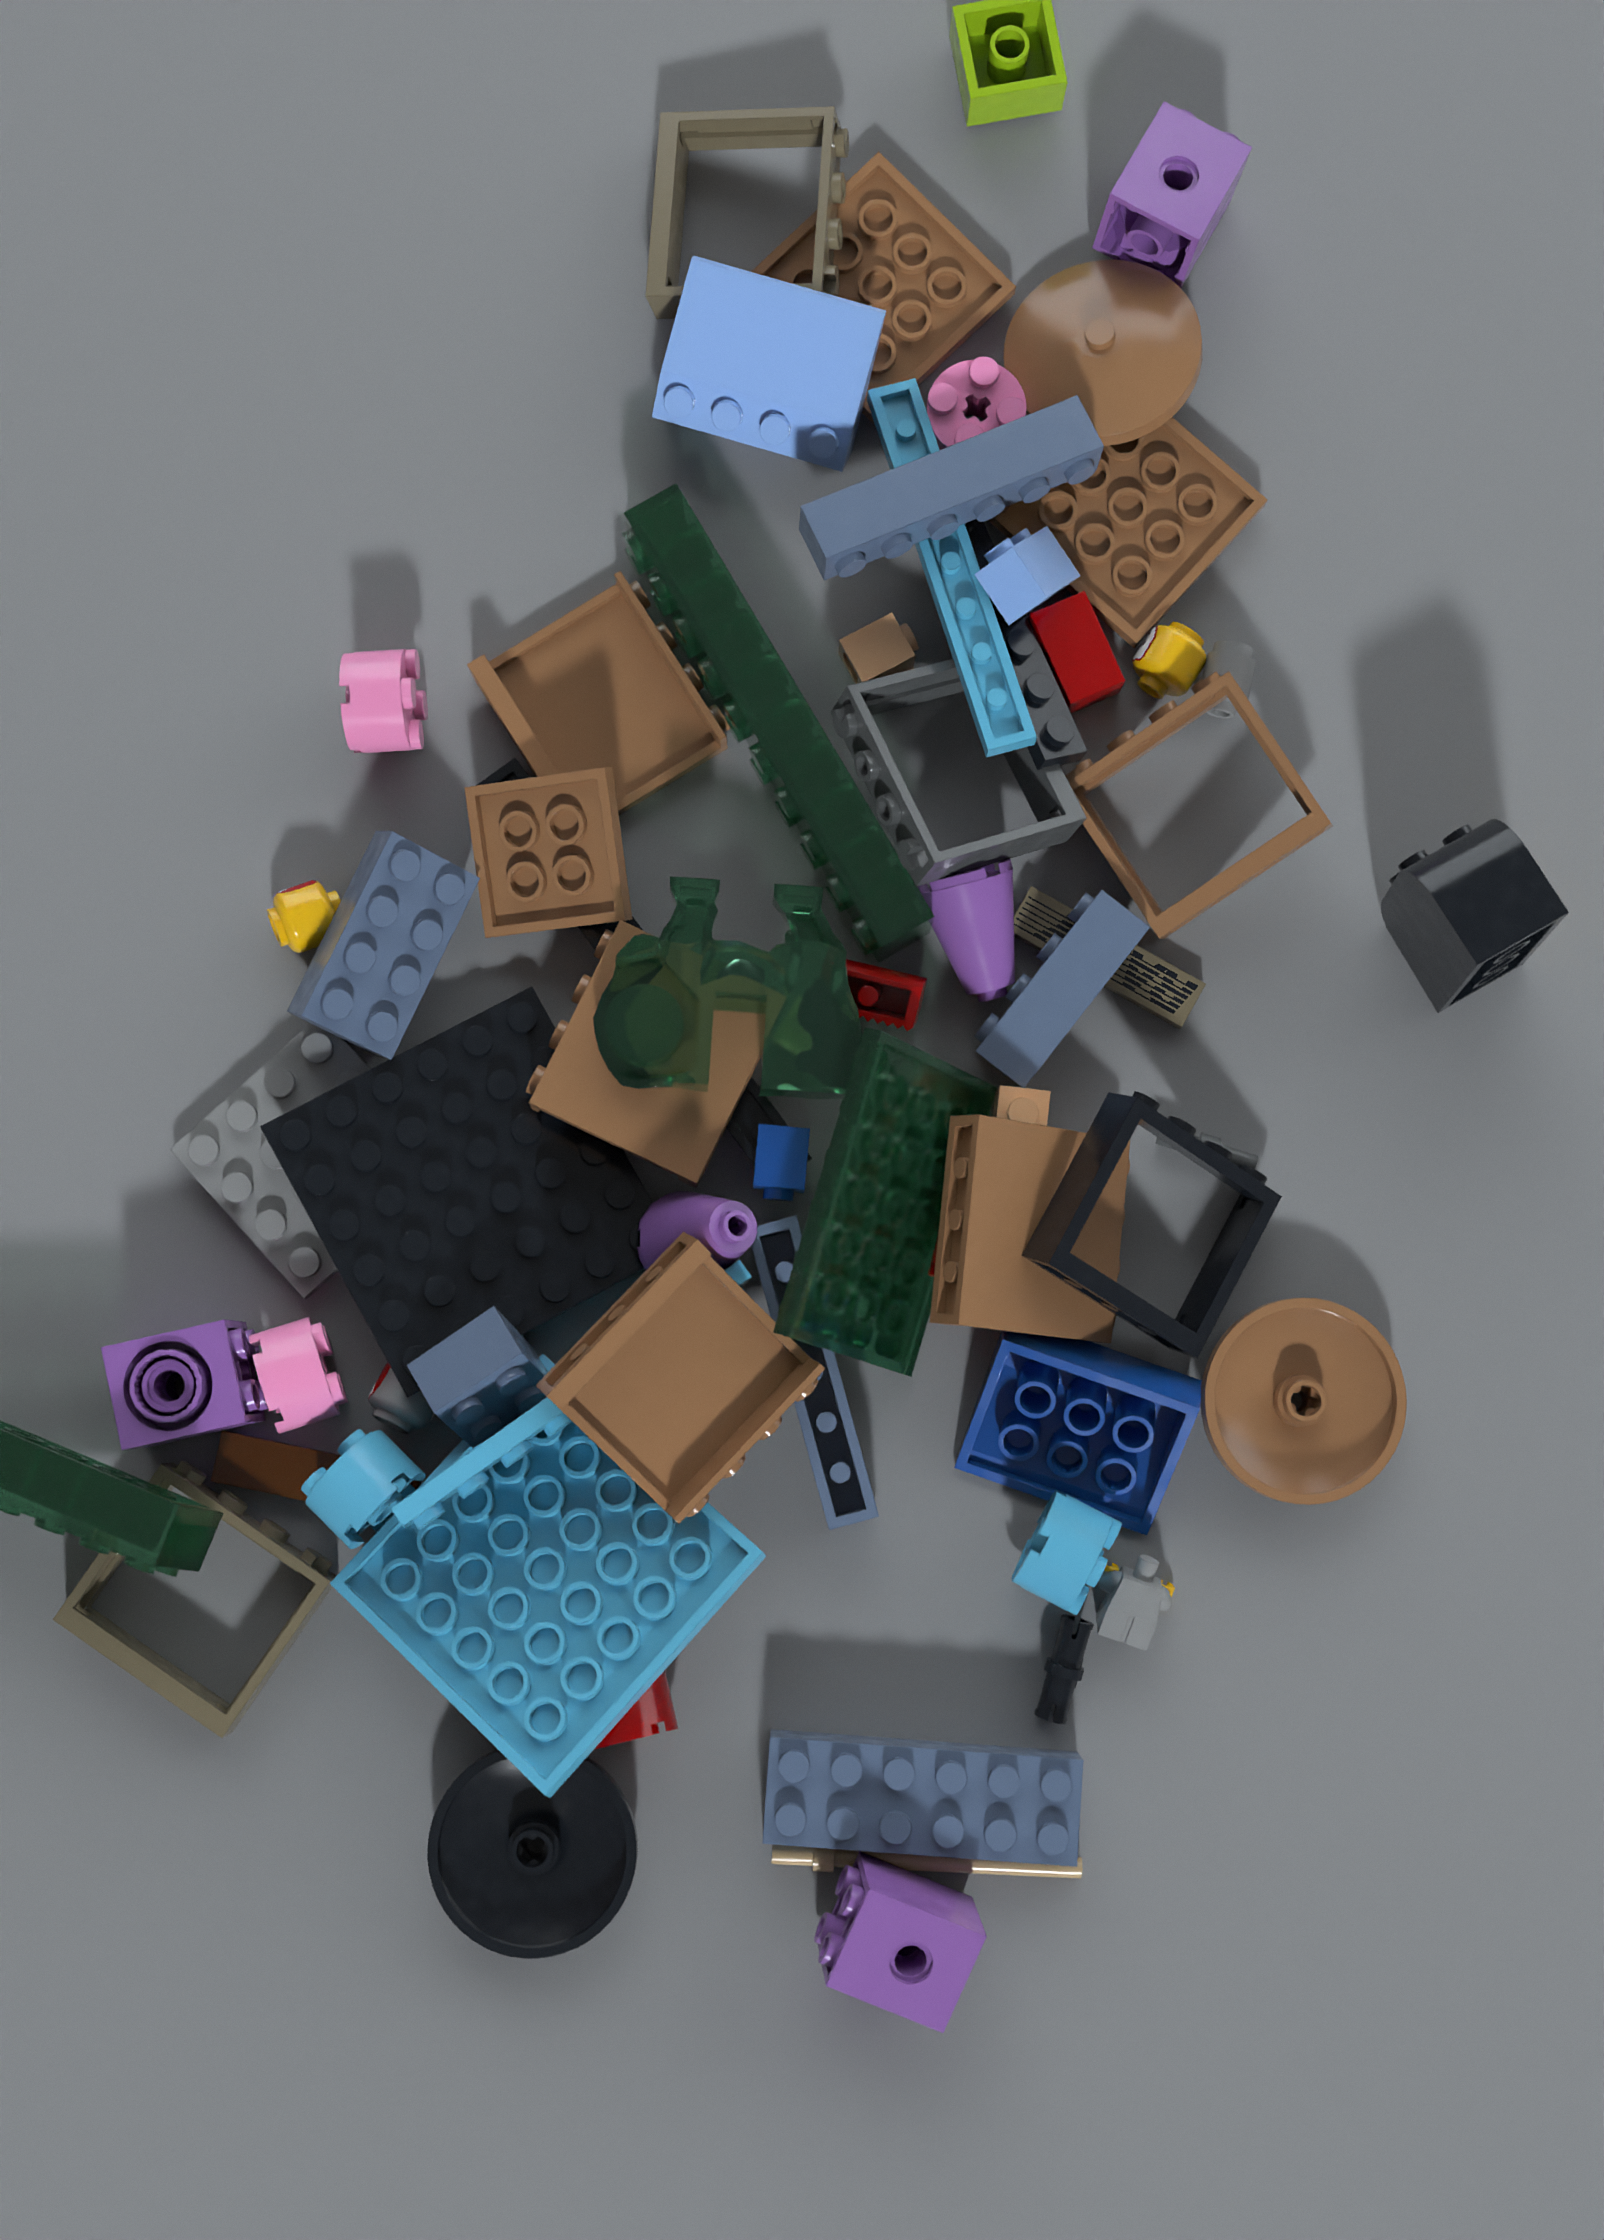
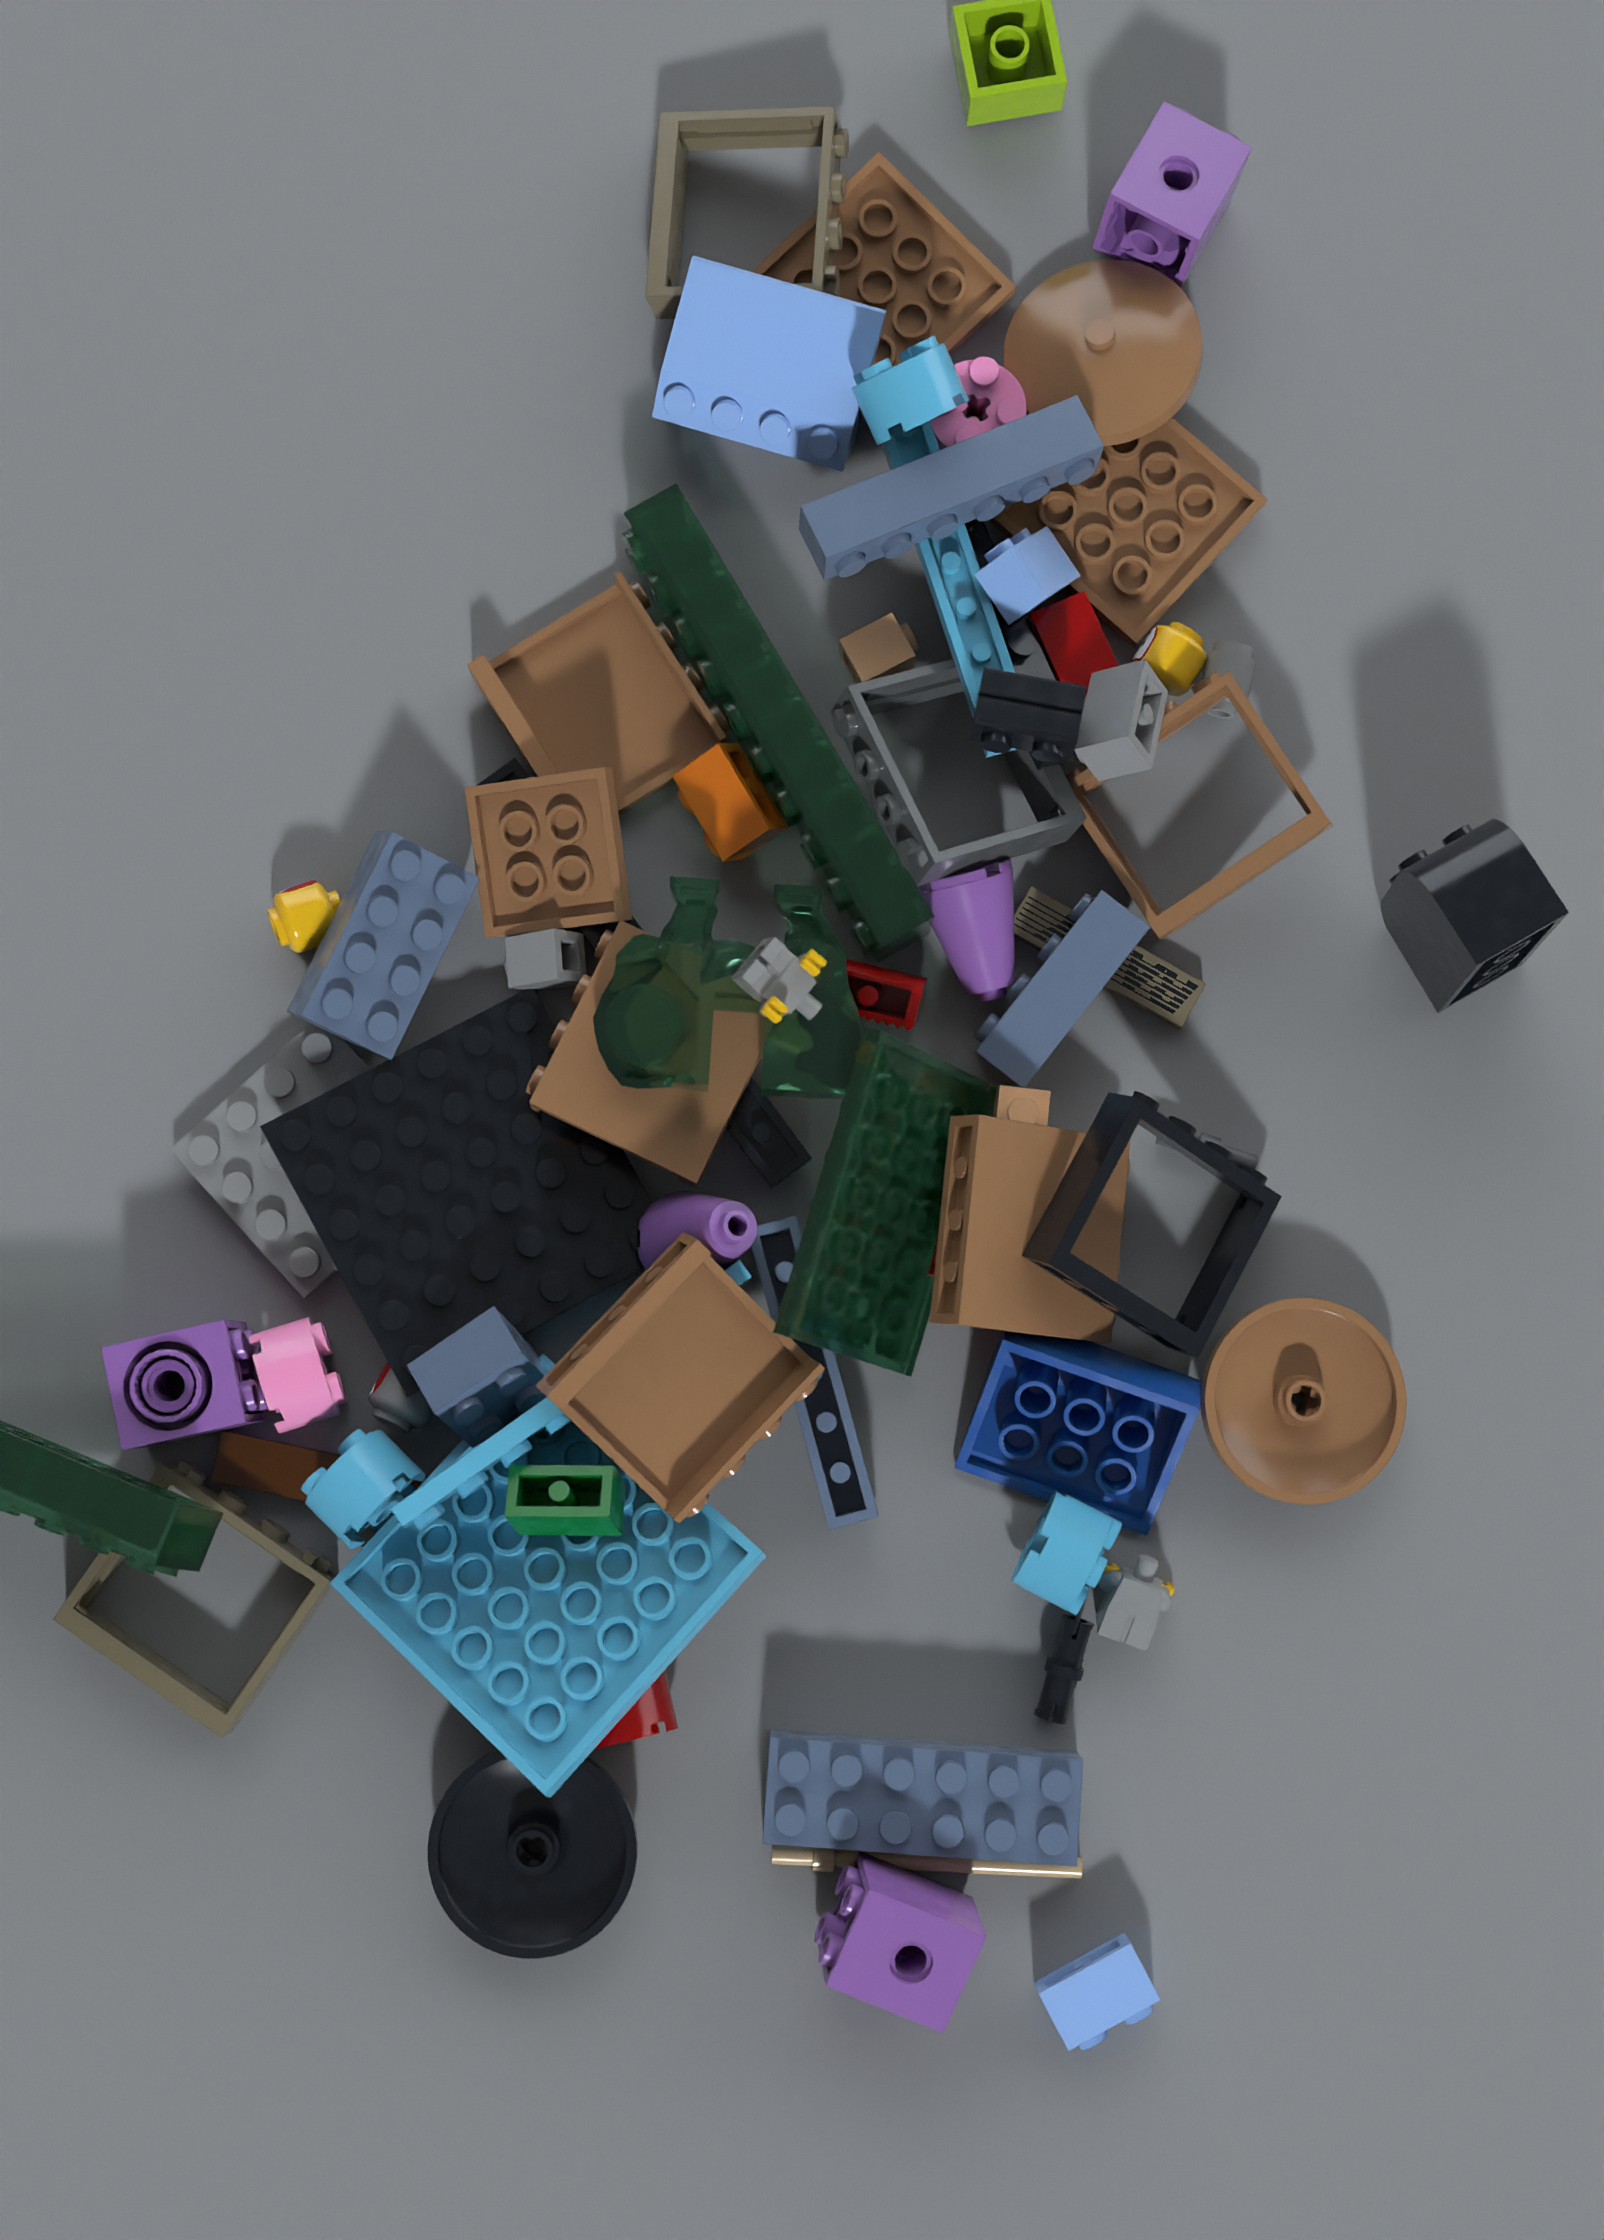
(382, 701): bright pink brick -> none
(545, 959): none -> light grey brick
(565, 1500): none -> green brick
(729, 802): none -> orange brick
(780, 979): none -> light grey piece
(781, 1161): blue brick -> none
(910, 392): none -> medium azure brick
(1027, 715): none -> black brick
(1097, 1993): none -> light blue brick
(1121, 720): none -> light grey brick

